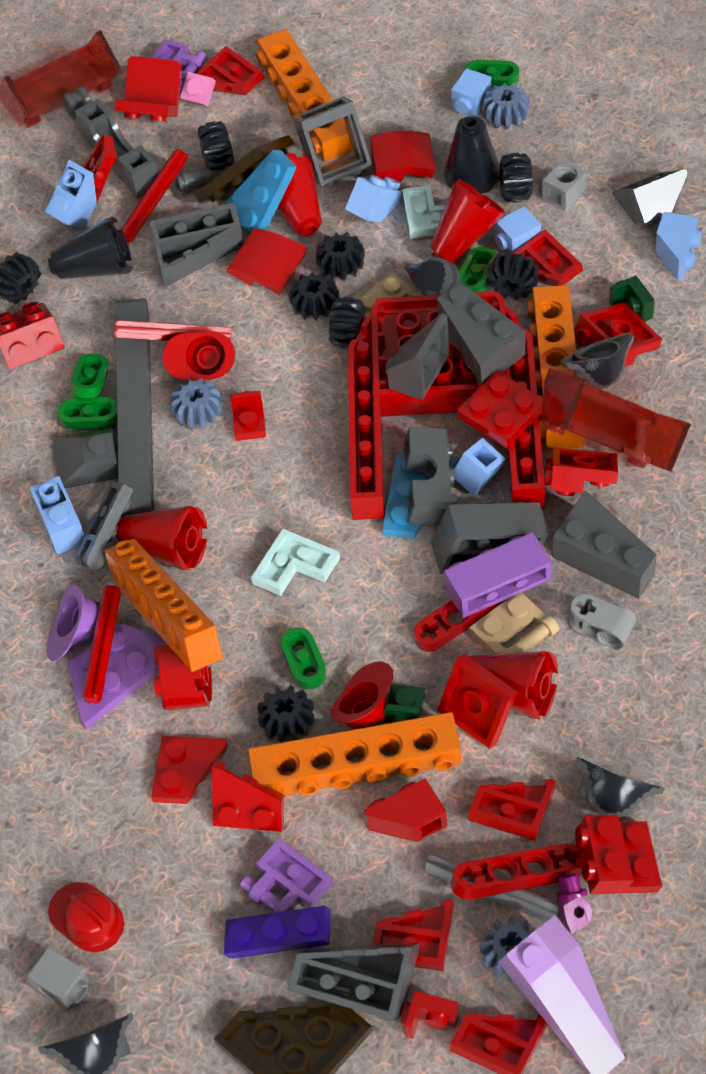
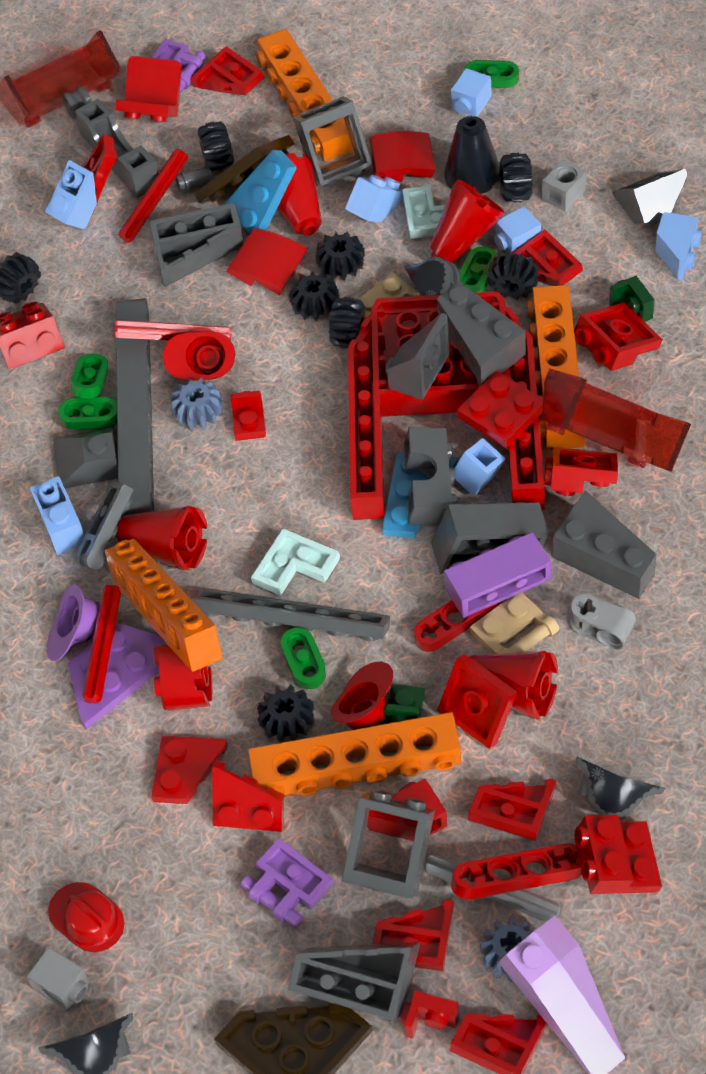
(92, 253): black cone -> none
(197, 89): bright pink plate -> none
(277, 932): dark purple plate -> none
(303, 615): none -> dark grey plate
(380, 879): none -> dark grey window
(506, 105): sand blue gear -> none
(569, 899): magenta piece -> none
(600, 361): dark grey hat -> none

